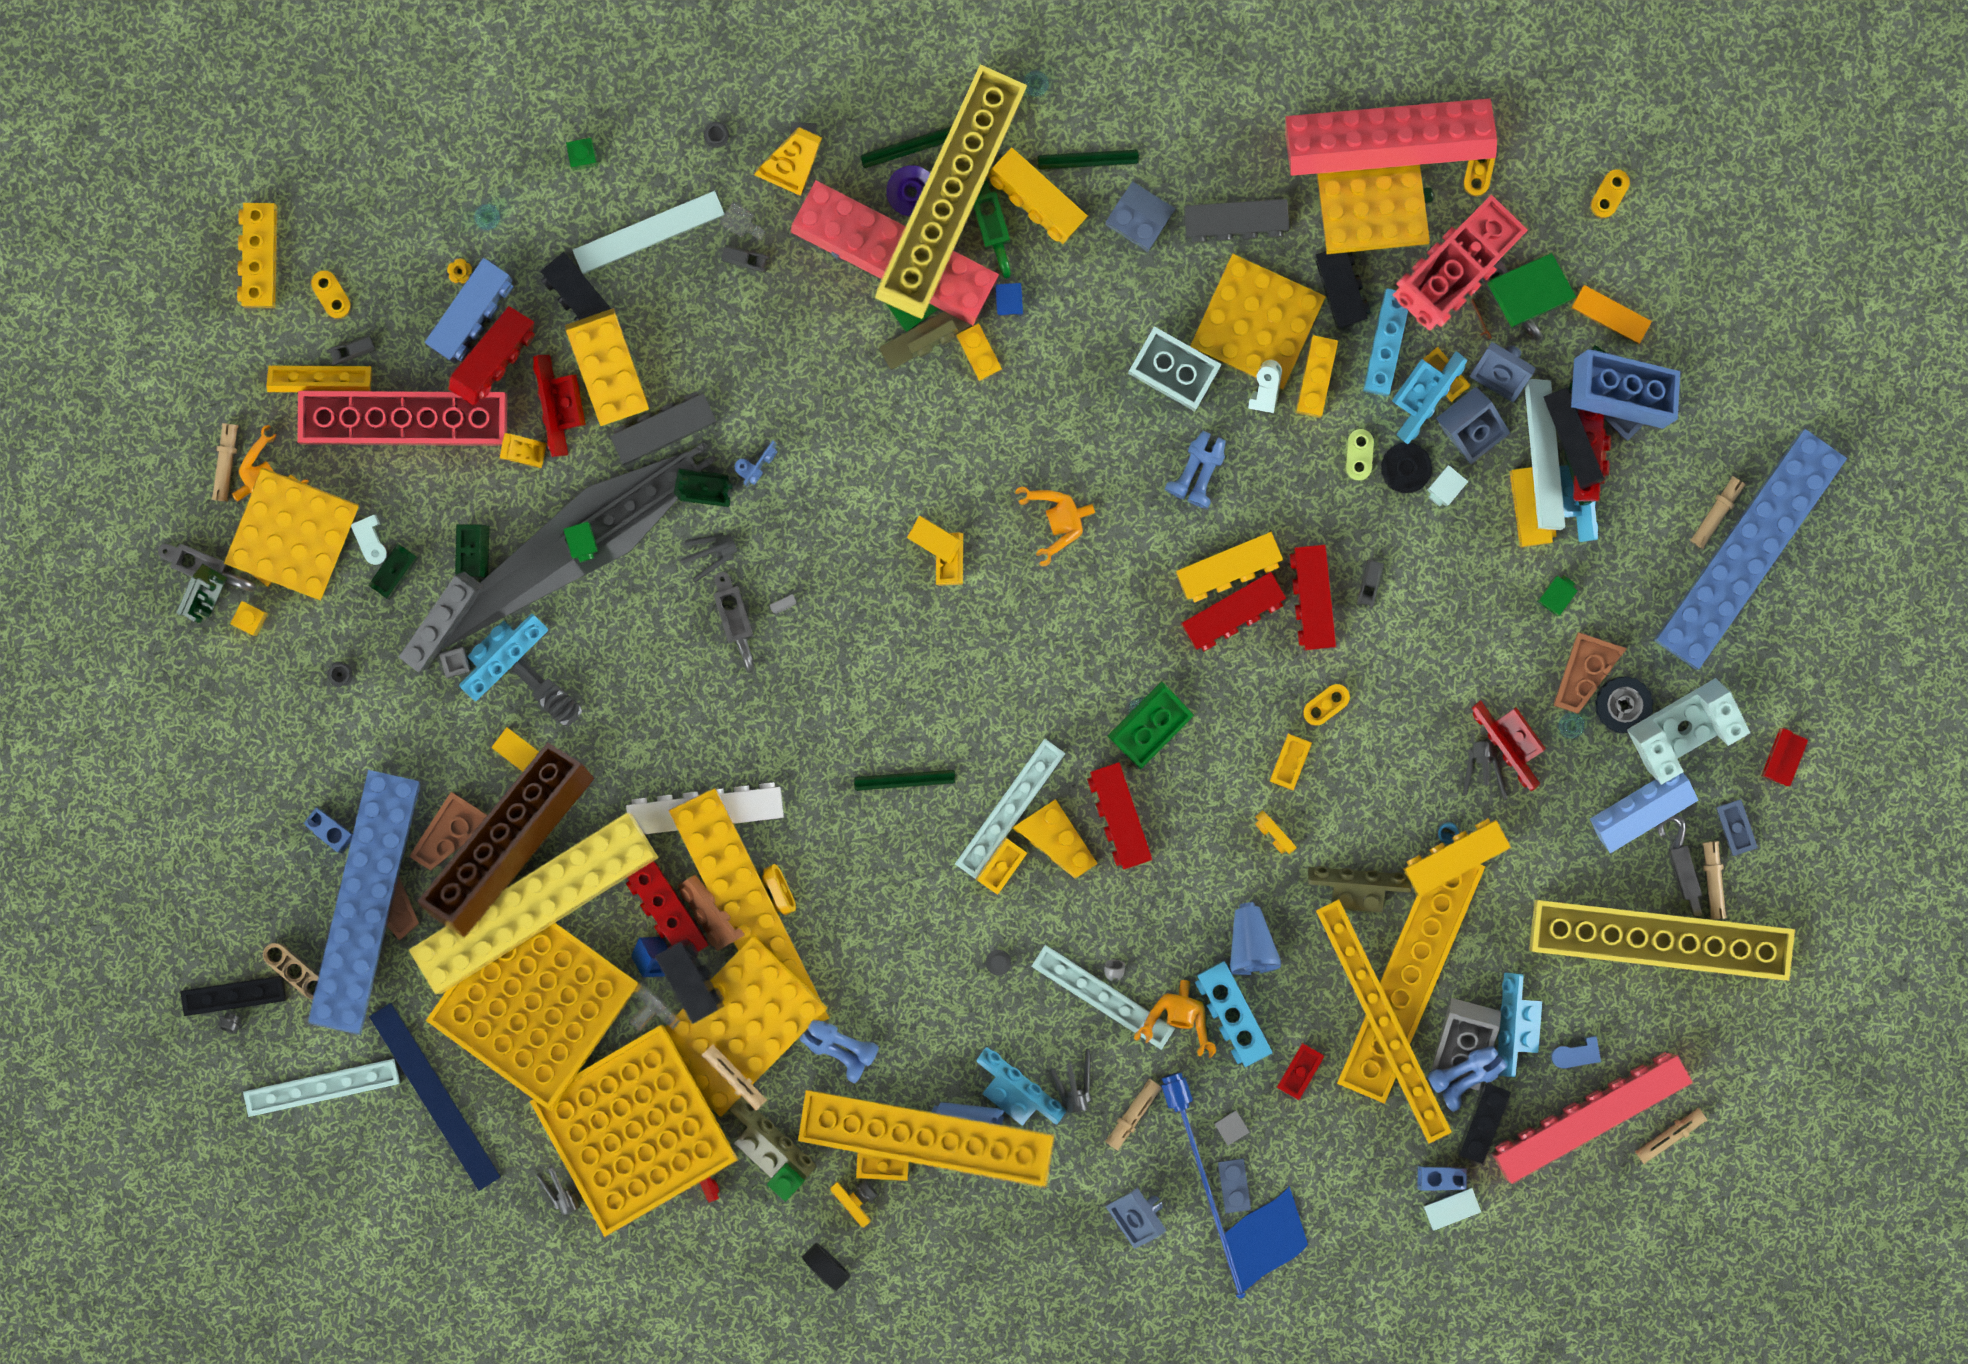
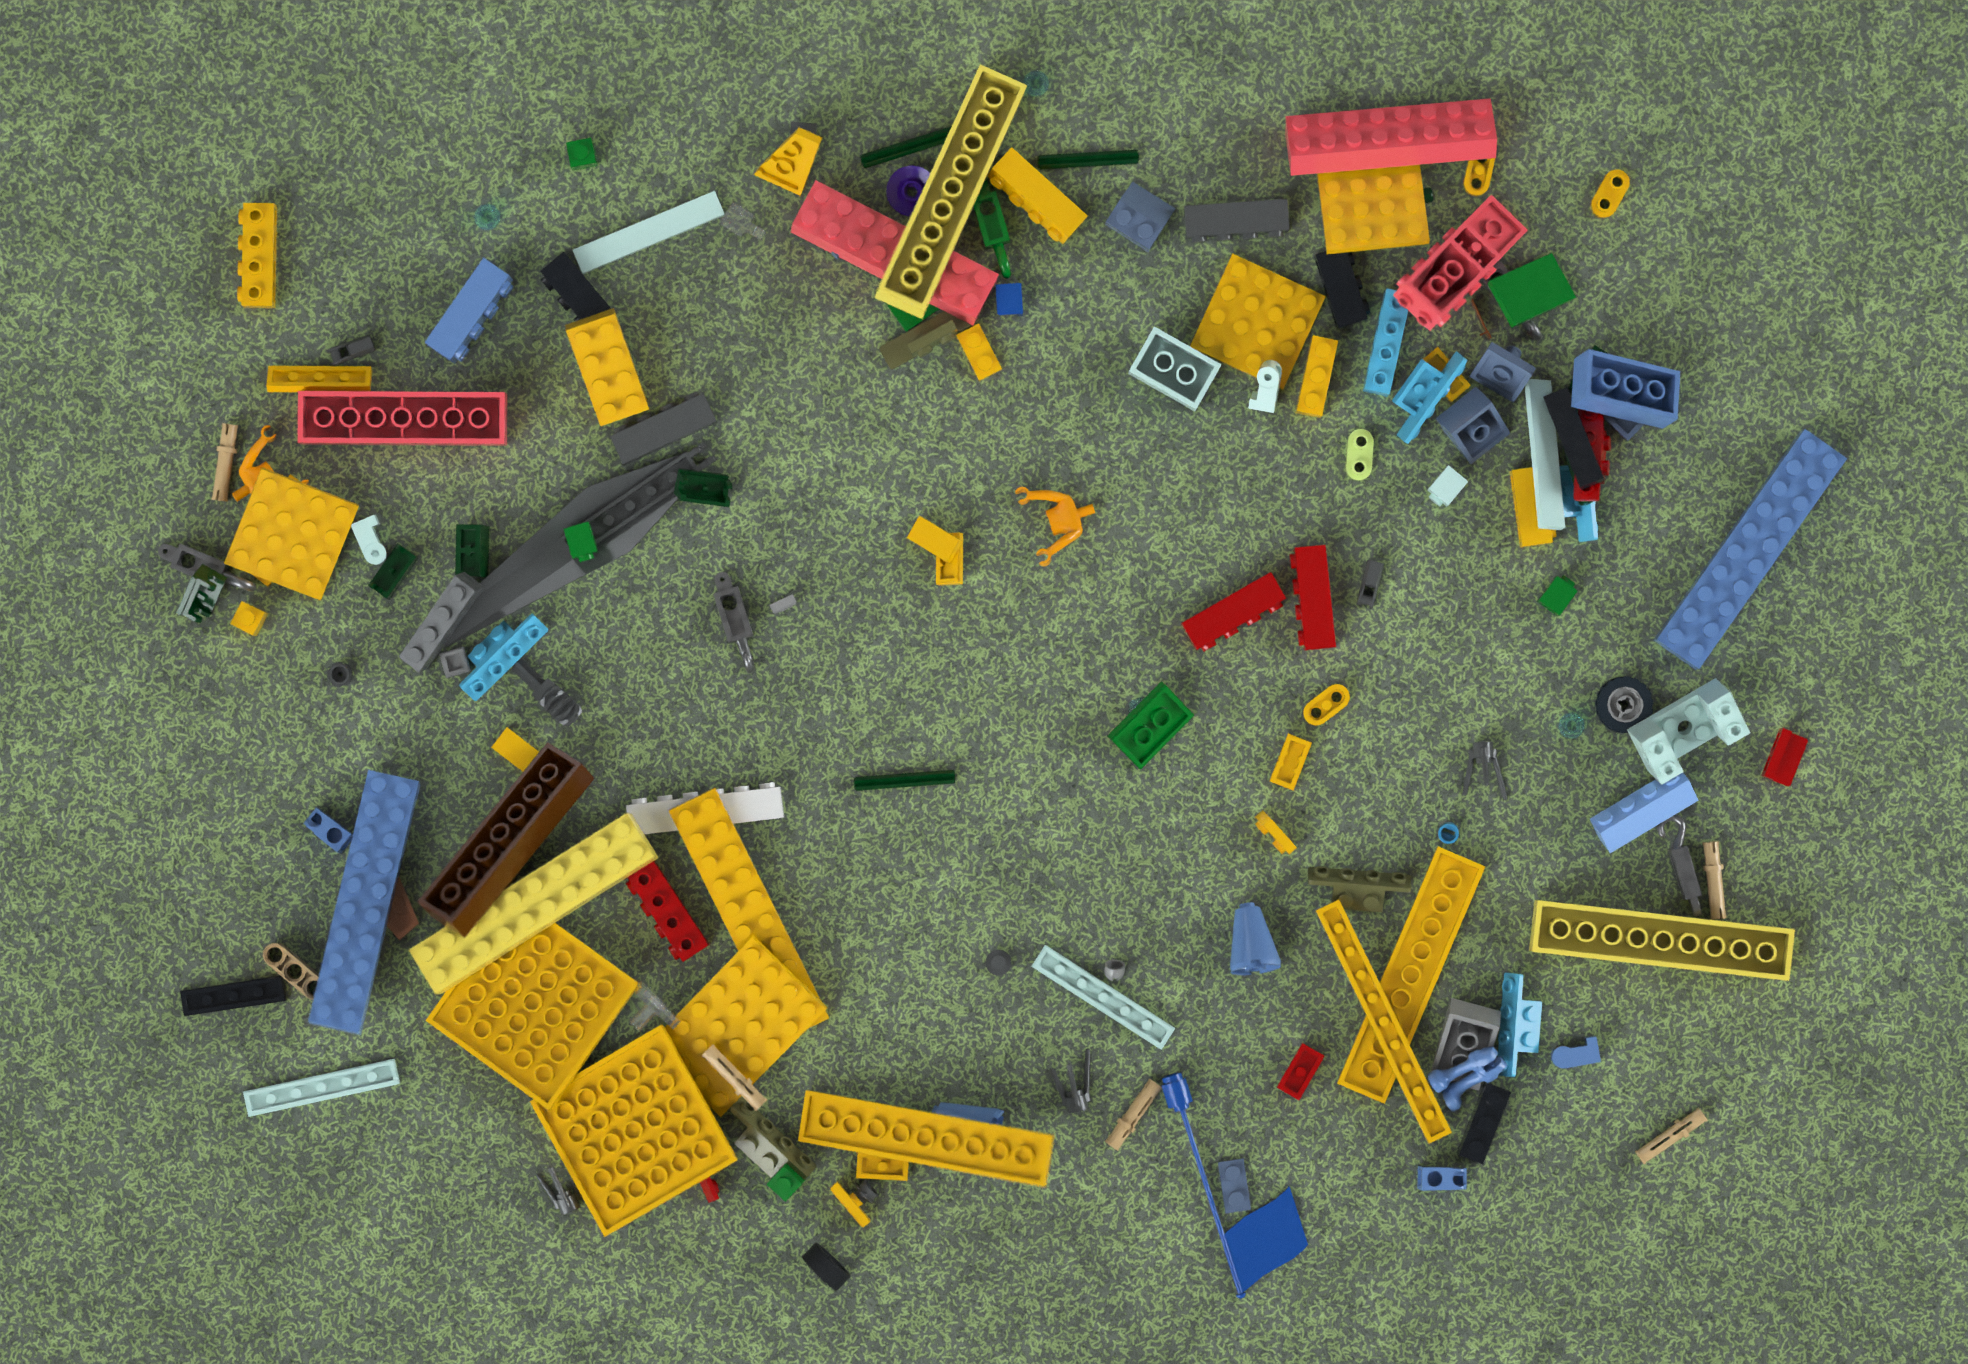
(229, 1023): dark grey plate -> none
(330, 294): yellow plate -> none
(435, 1096): dark blue tile -> none
(447, 831): nougat wing -> none
(459, 264): yellow plate -> none
(491, 356): red brick -> none
(523, 450): yellow plate -> none
(559, 402): red bracket -> none
(645, 953): blue panel -> none
(690, 980): black brick -> none
(714, 921): nougat wing -> none
(716, 134): dark grey plate -> none
(722, 547): dark grey plant -> none
(740, 257): dark grey bar -> none
(753, 473): medium blue hinge -> none
(782, 896): yellow plate -> none
(820, 1040): medium blue piece -> none
(1001, 866): yellow plate -> none
(1010, 808): light aqua tile -> none
(1015, 1092): medium azure bracket -> none
(1056, 837): yellow wing -> none
(1120, 816): red brick -> none
(1137, 1217): sand blue tile -> none
(1181, 1013): light orange piece -> none
(1210, 461): medium blue piece -> none
(1230, 565): yellow brick -> none
(1231, 1127): light grey tile -> none
(1258, 1046): medium azure brick -> none
(1406, 475): black tile -> none
(1452, 1209): light aqua tile -> none
(1457, 857): yellow brick -> none
(1514, 739): red bracket -> none
(1585, 670): nougat wing -> none
(1591, 1118): coral brick -> none
(1611, 314): light orange tile -> none
(1717, 512): tan pin -> none
(1736, 827): sand blue plate -> none

